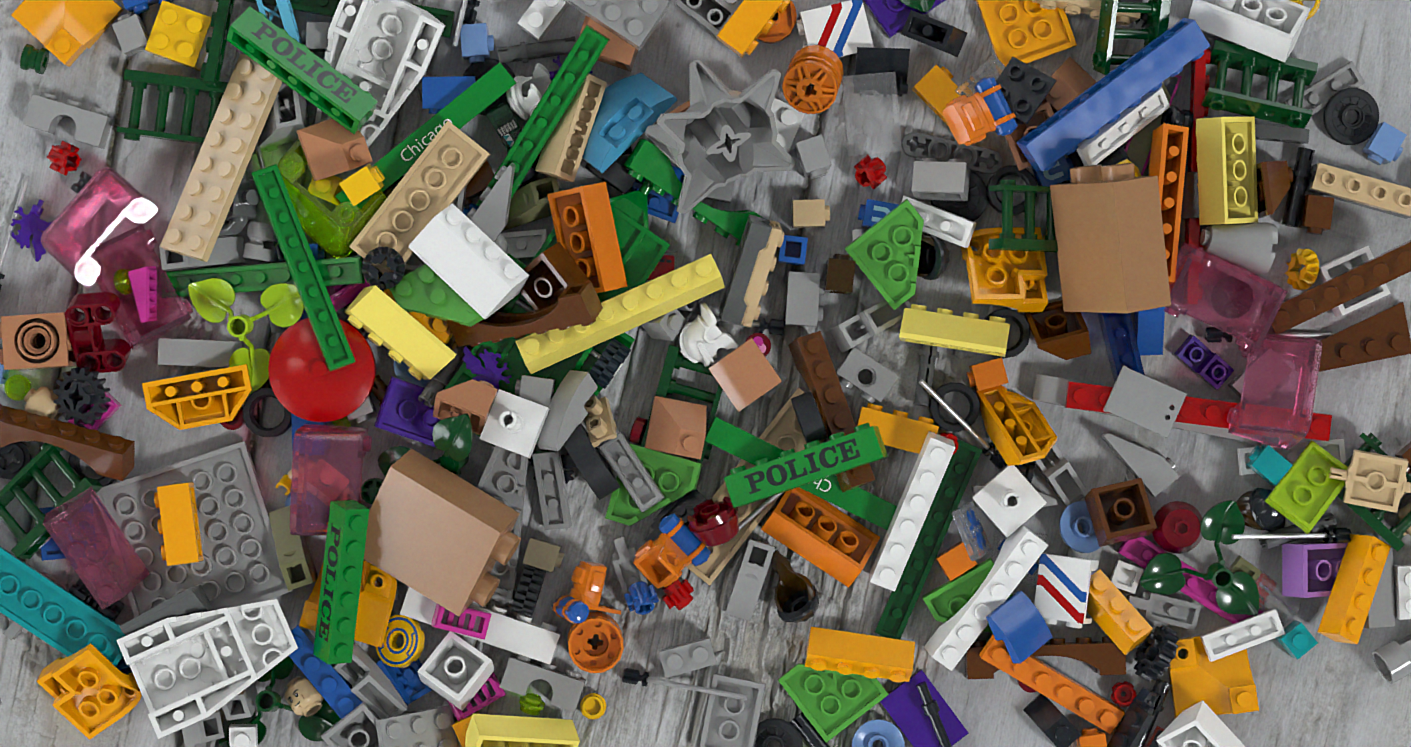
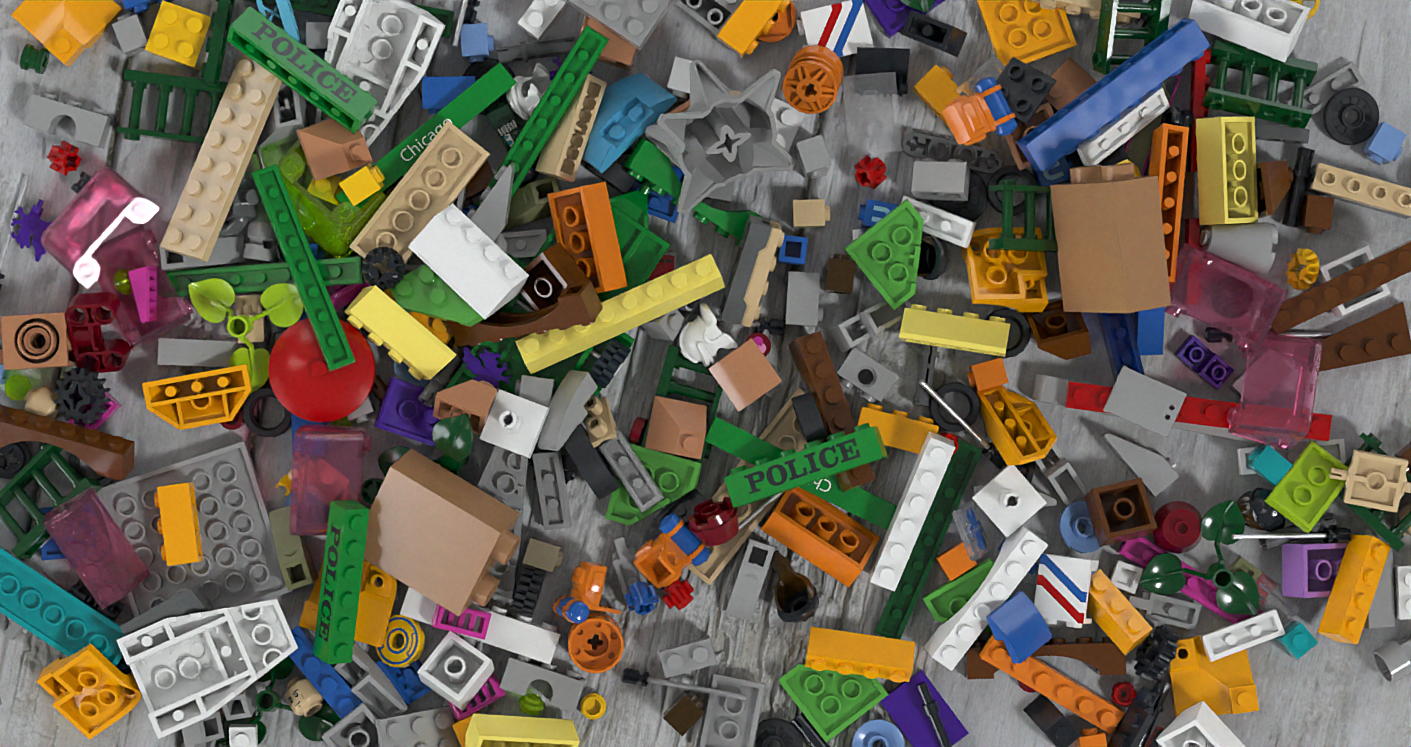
(252, 306): none -> tan hips
(680, 79): none -> white brick
(684, 711): none -> dark brown brick

